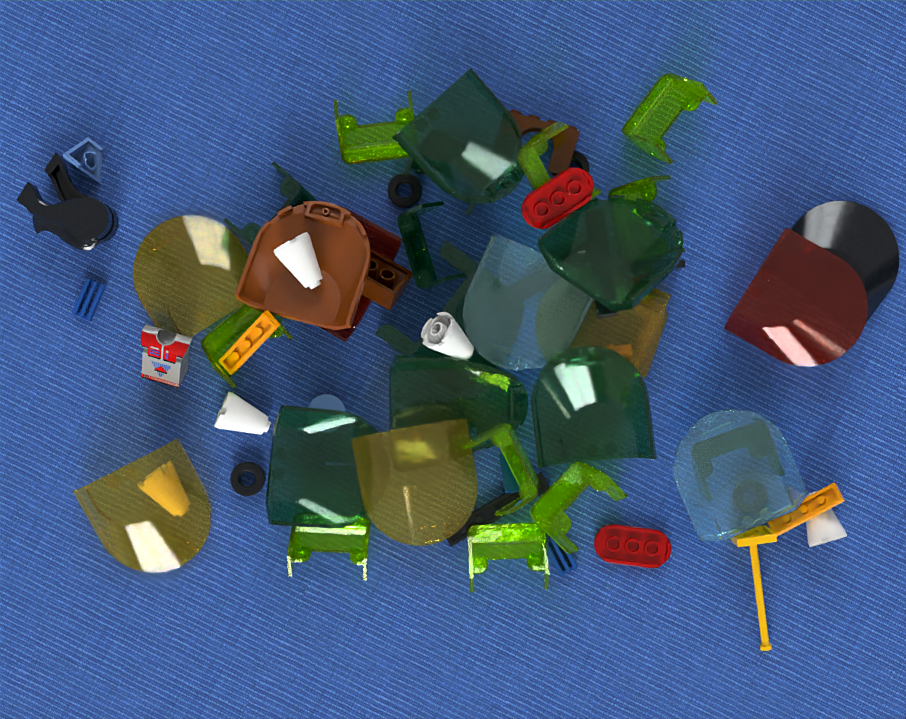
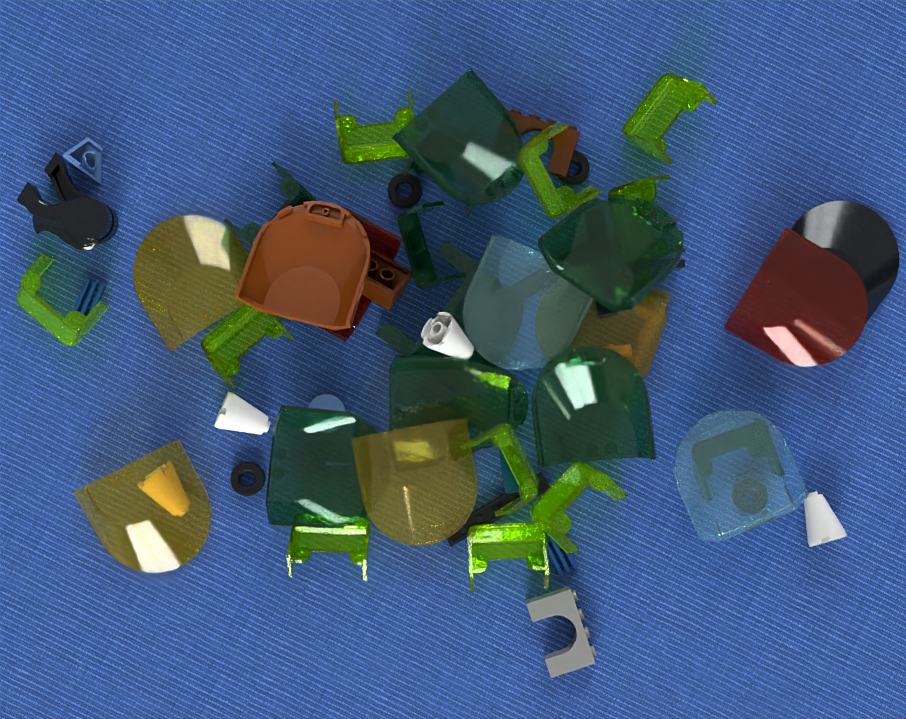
(68, 329): none -> clear neon green windscreen
(164, 355): piece -> none
(249, 342): light orange tile -> none
(301, 260): white cone -> none
(557, 198): red tile -> none
(578, 652): none -> light grey arch
(632, 545): red tile -> none
(752, 537): yellow tile -> none
(809, 508): light orange tile -> none

